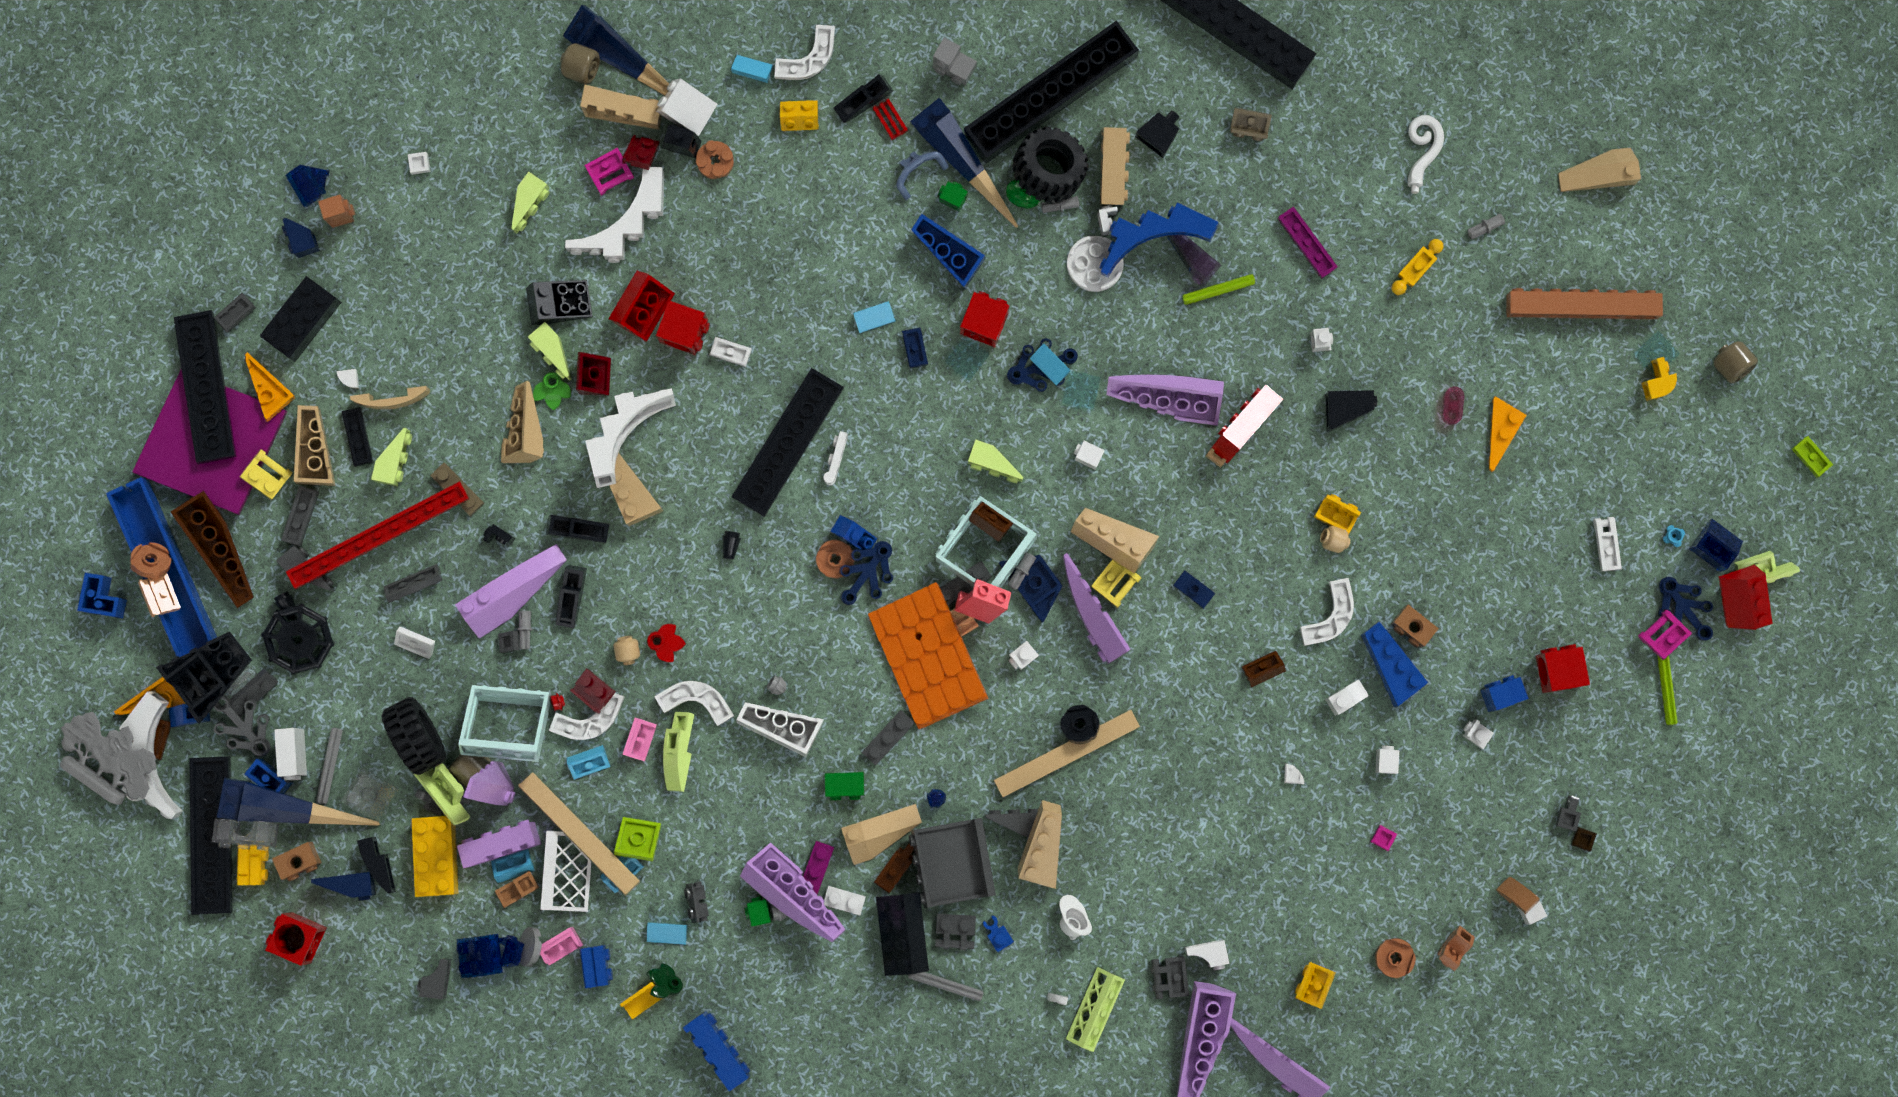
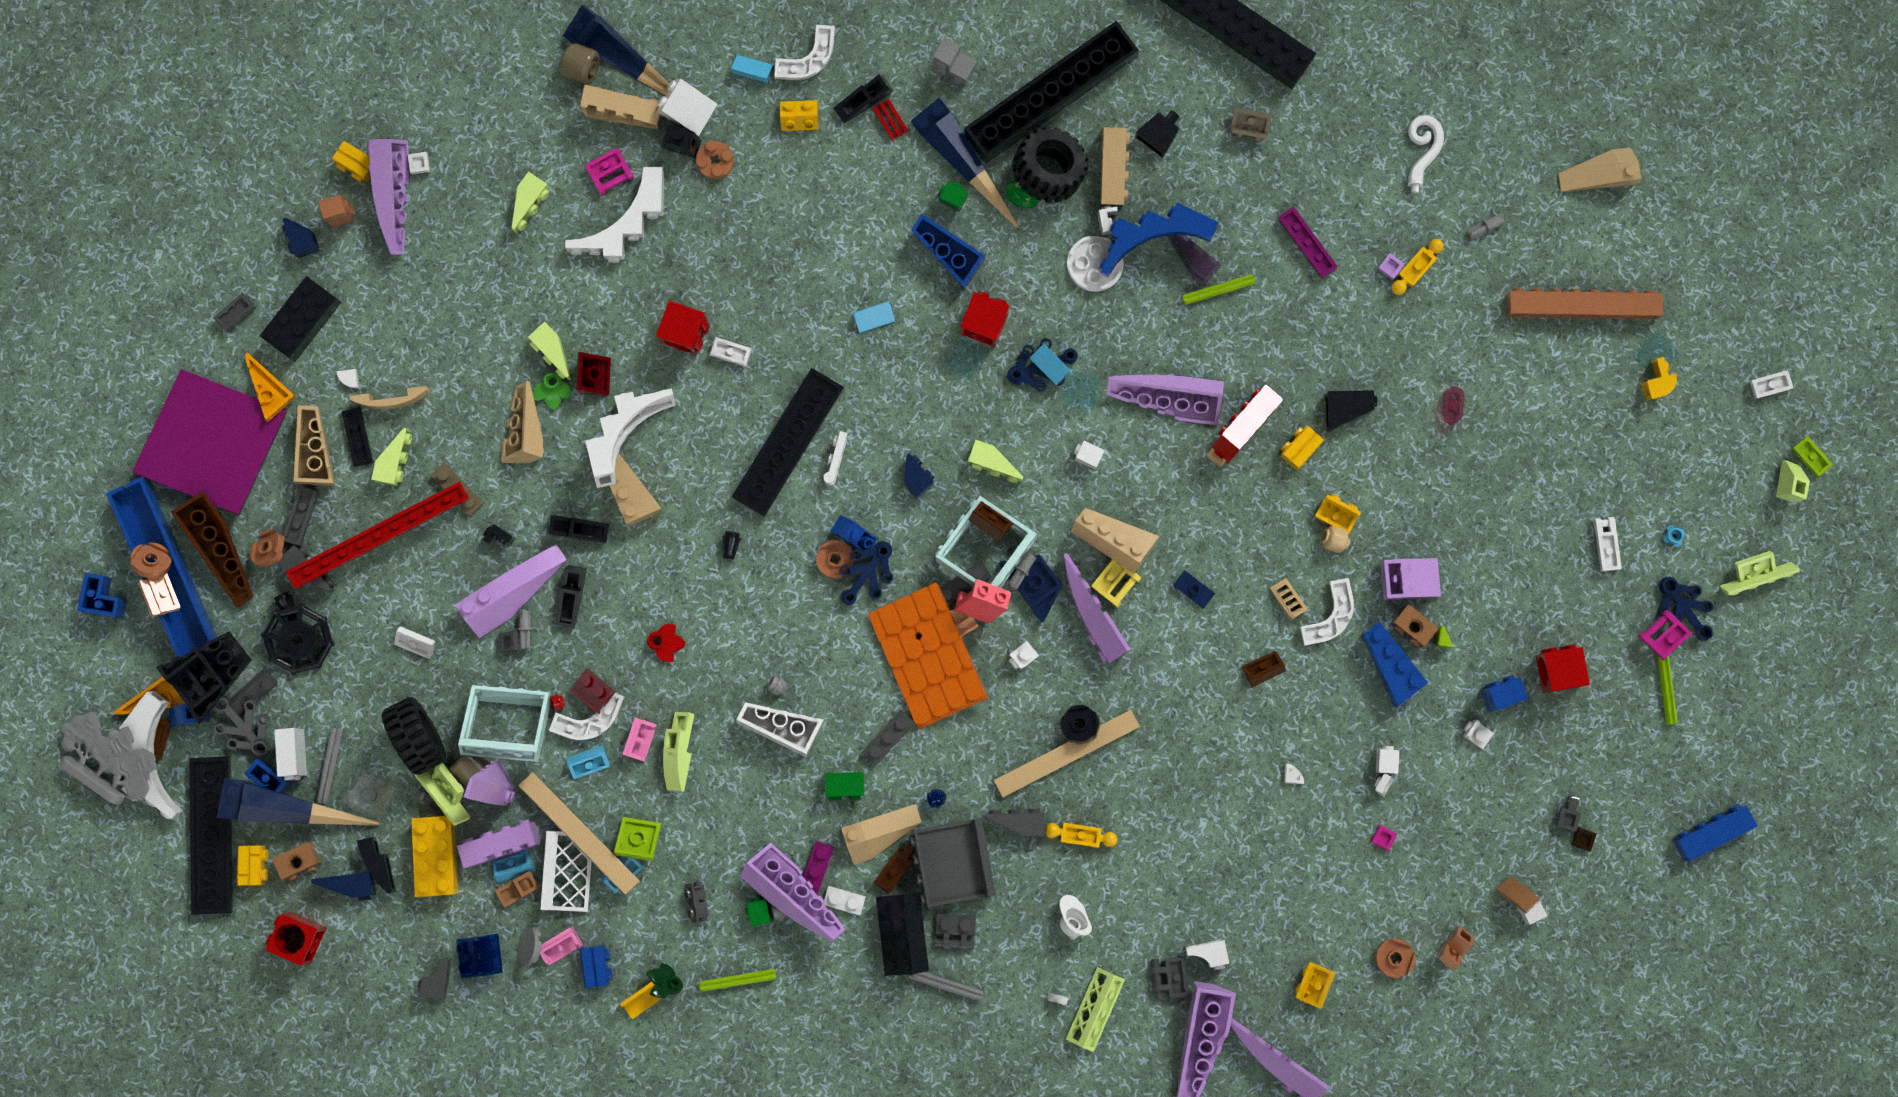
(204, 387): black plate -> none
(227, 833): clear arch -> none
(263, 480): light yellow plate -> none
(267, 549): none -> nougat plate
(308, 183): clear blue slope -> none
(353, 161): none -> yellow brick
(388, 178): none -> lavender wedge
(412, 583): dark grey plate -> none
(512, 951): clear blue bracket -> none
(558, 301): black slope -> none
(626, 650): tan head -> none
(641, 152): dark red plate -> none
(641, 305): red slope -> none
(666, 933): medium azure slope -> none
(698, 692): white plate -> none
(717, 1050): blue wedge -> none
(737, 980): none -> lime axle
(912, 163): sand blue piece -> none
(915, 348): dark blue plate -> none
(916, 478): none -> dark blue slope
(999, 937): blue plate -> none
(1041, 851): tan wedge -> none
(1072, 202): light grey axle -> none
(1081, 835): none -> yellow plate
(1291, 615): none -> tan slope
(1302, 447): none -> yellow brick
(1321, 339): white brick -> none
(1346, 697): white arch -> none
(1383, 784): none -> white plate
(1391, 266): none -> lavender plate
(1410, 578): none -> lavender slope
(1442, 638): none -> lime slope
(1504, 426): light orange wing -> none
(1715, 833): none -> blue brick
(1717, 546): clear blue slope -> none
(1735, 361): dark tan head -> none
(1745, 598): red slope -> none
(1771, 384): none -> white plate
(1792, 482): none -> yellowish green slope

